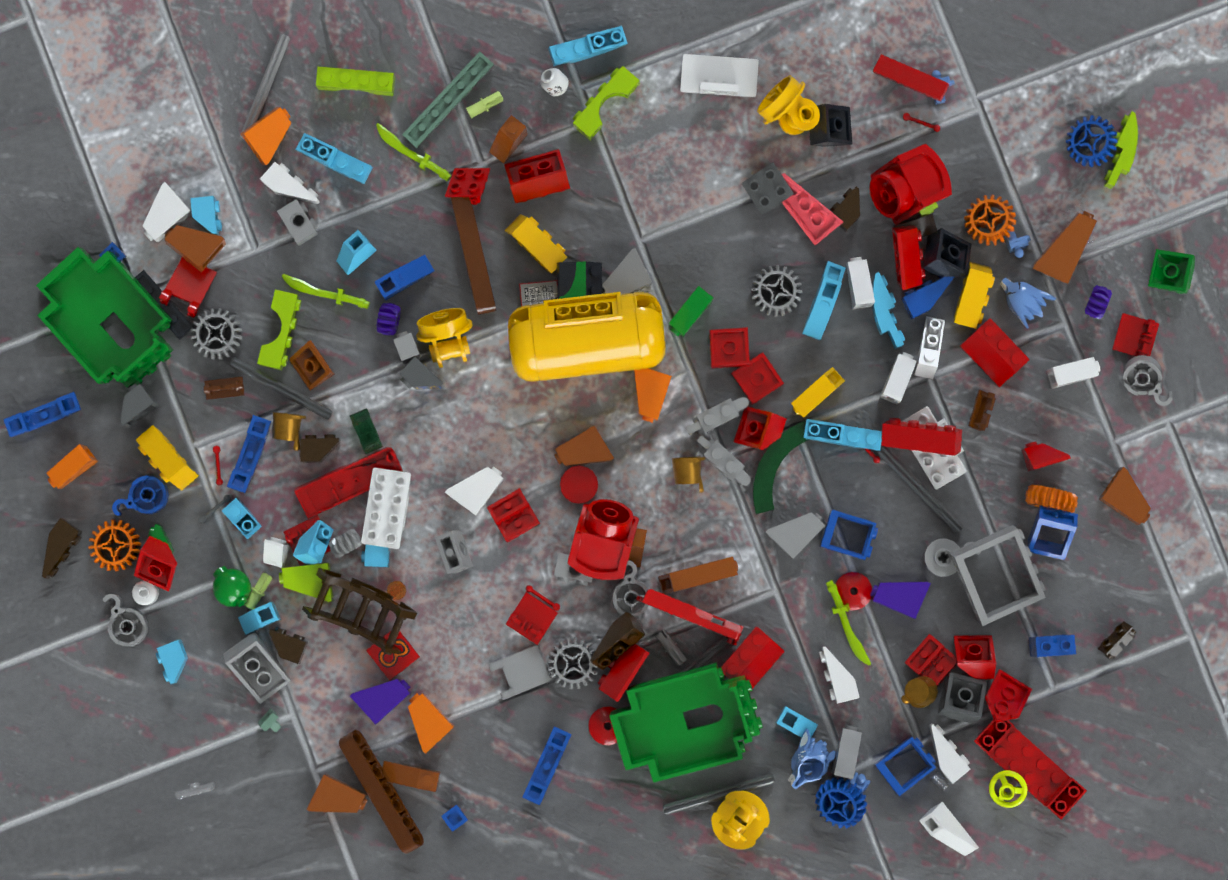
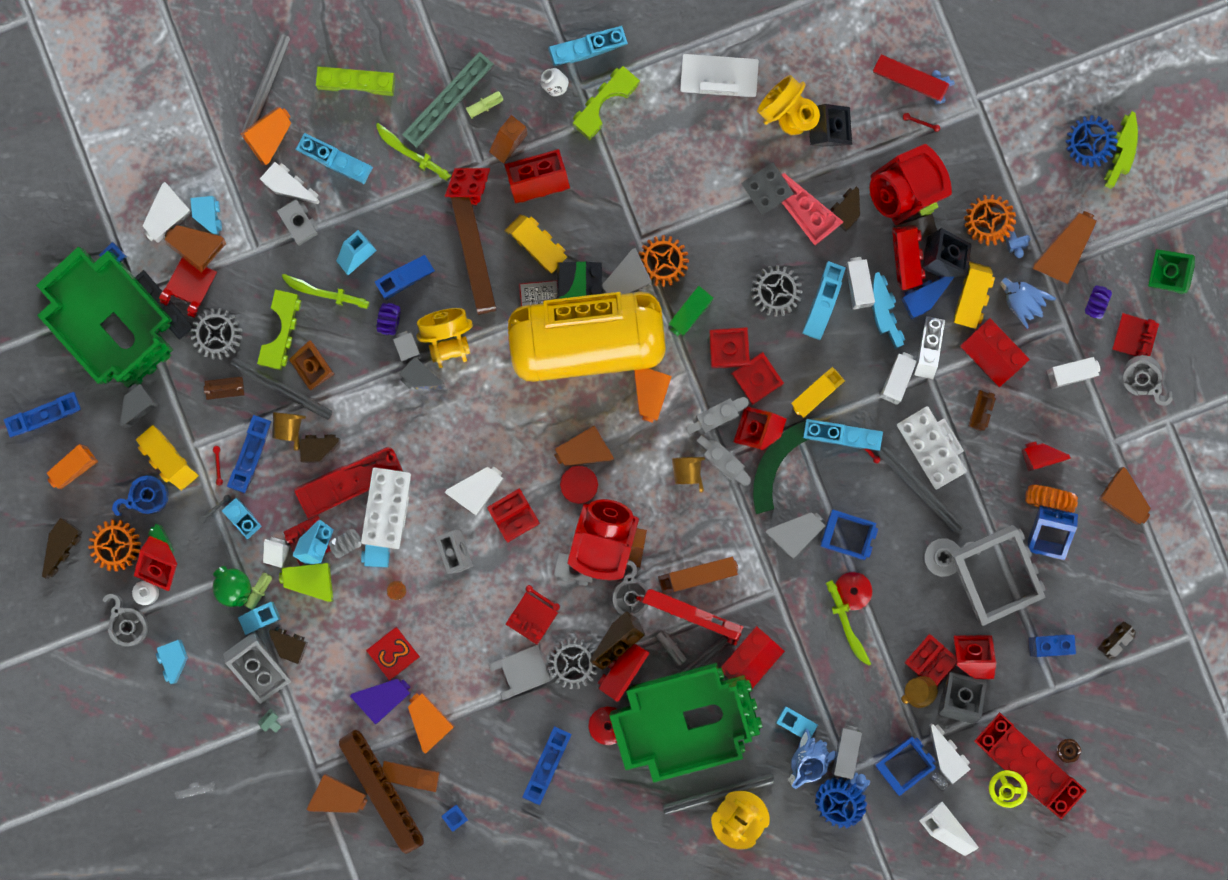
(366, 431): clear green slope -> none
(369, 594): dark brown fence -> none
(670, 266): none -> orange gear
(842, 682): white slope -> none
(901, 596): dark purple slope -> none
(921, 437): red brick -> none
(1006, 697): red tile -> none
(1073, 755): none -> reddish brown plate

